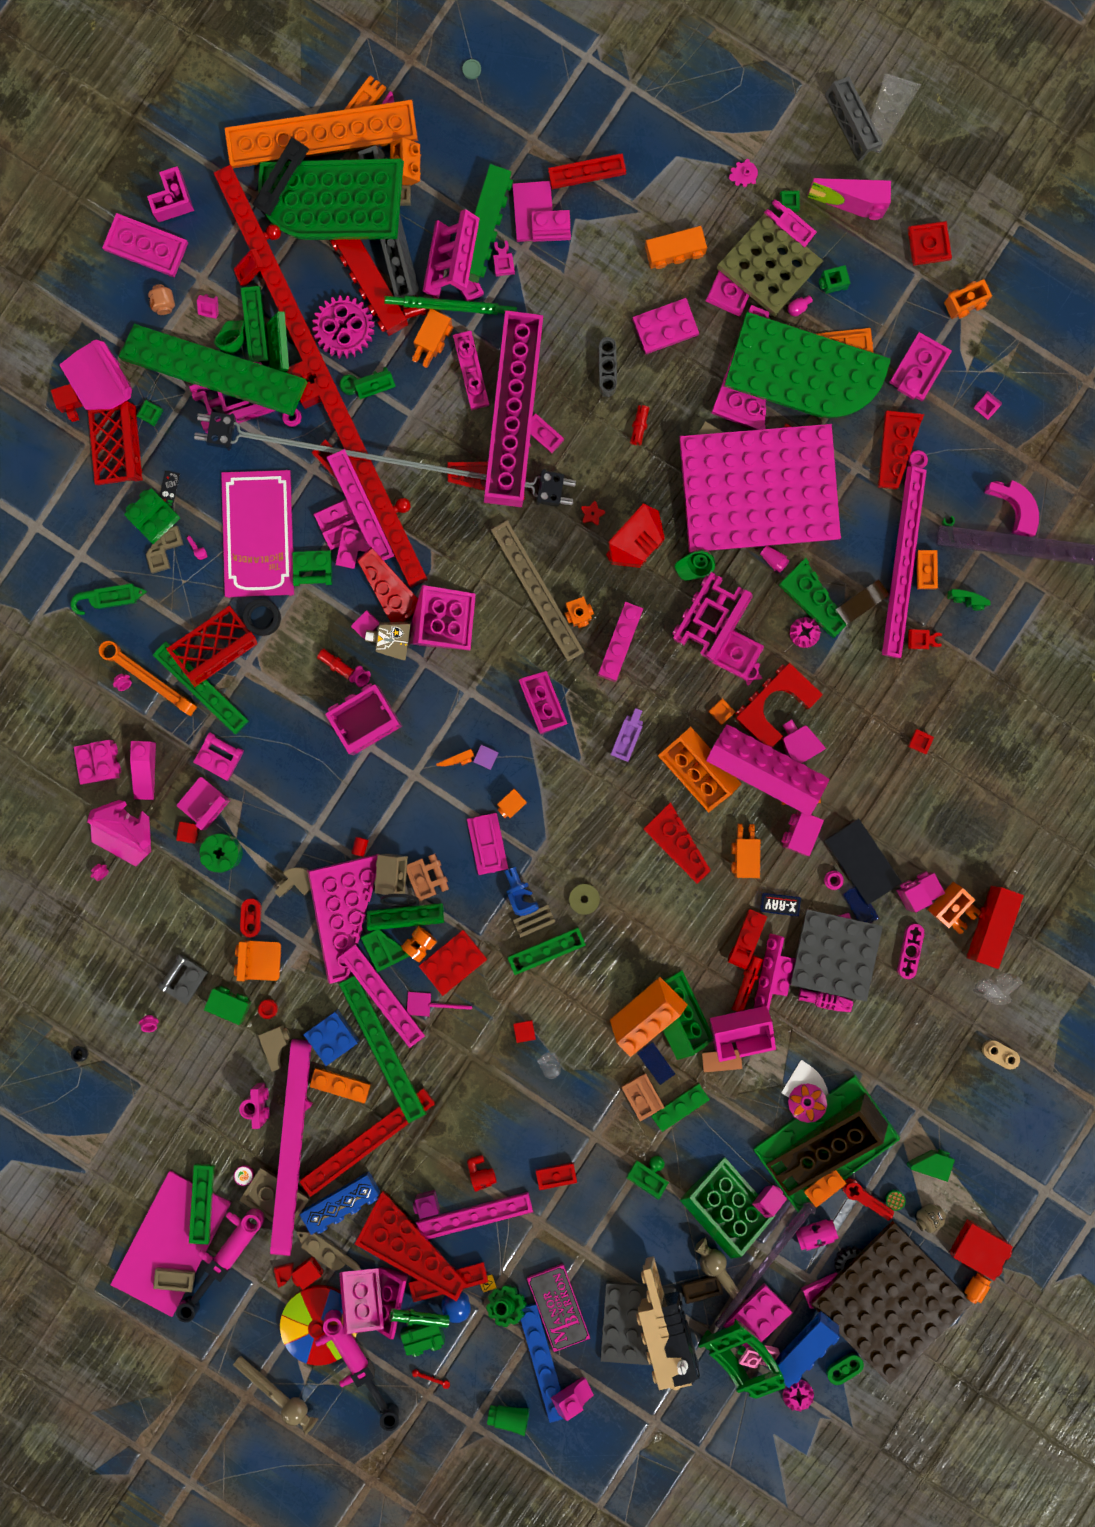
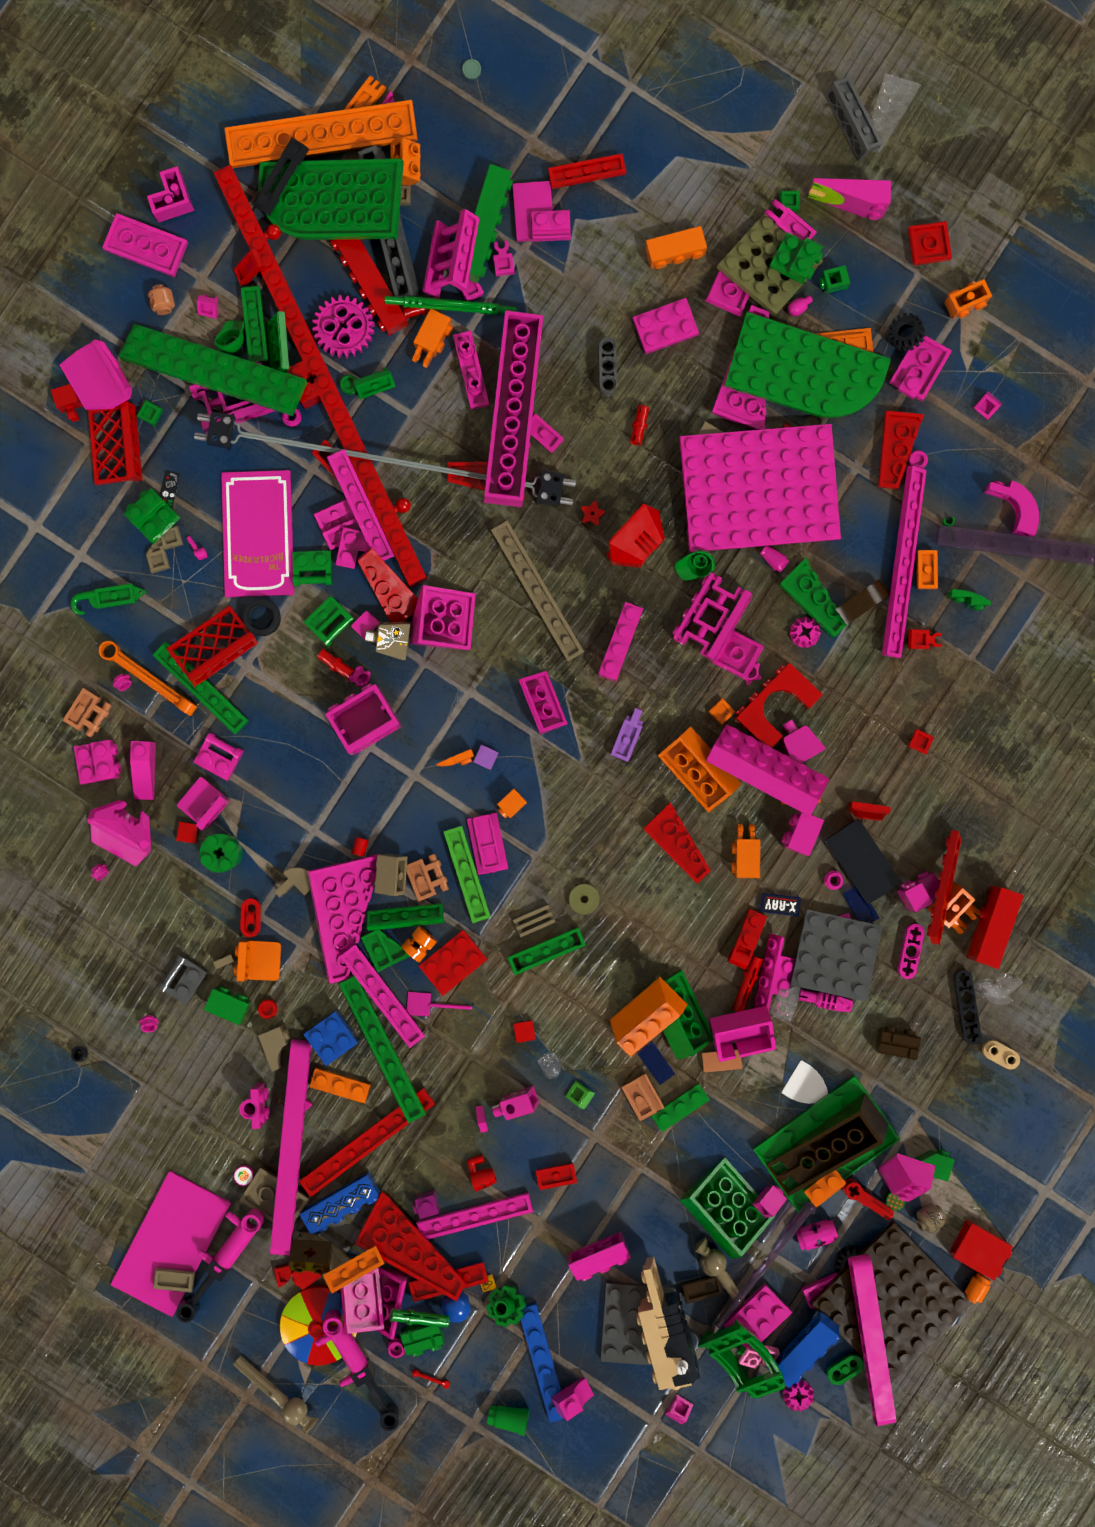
(82, 709): none -> nougat plate
(201, 1204): green plate -> none
(224, 961): none -> dark tan tile
(318, 1251): none -> dark brown brick
(324, 616): none -> green plate
(353, 1269): none -> orange plate
(382, 900): black piece -> none
(396, 1353): none -> dark pink plate
(467, 874): none -> bright green plate
(481, 1119): none -> dark pink tile
(516, 894): blue piece -> none
(523, 1101): none -> dark pink torso
(558, 1307): tile -> none
(579, 605): orange brick -> none
(580, 1095): none -> bright green slope
(598, 1257): none -> dark pink slope
(647, 1178): green plate -> none
(679, 1409): none -> dark pink slope
(744, 173): dark pink piece -> none
(786, 1003): none -> clear slope
(797, 258): none -> green plate
(807, 1113): dark pink dish -> none
(868, 811): none -> red slope
(872, 1339): none -> dark pink beam
(897, 1043): none -> dark brown brick
(901, 324): none -> black tyre
(907, 1176): none -> dark pink slope
(942, 894): none -> red plate
(963, 1007): none -> black beam

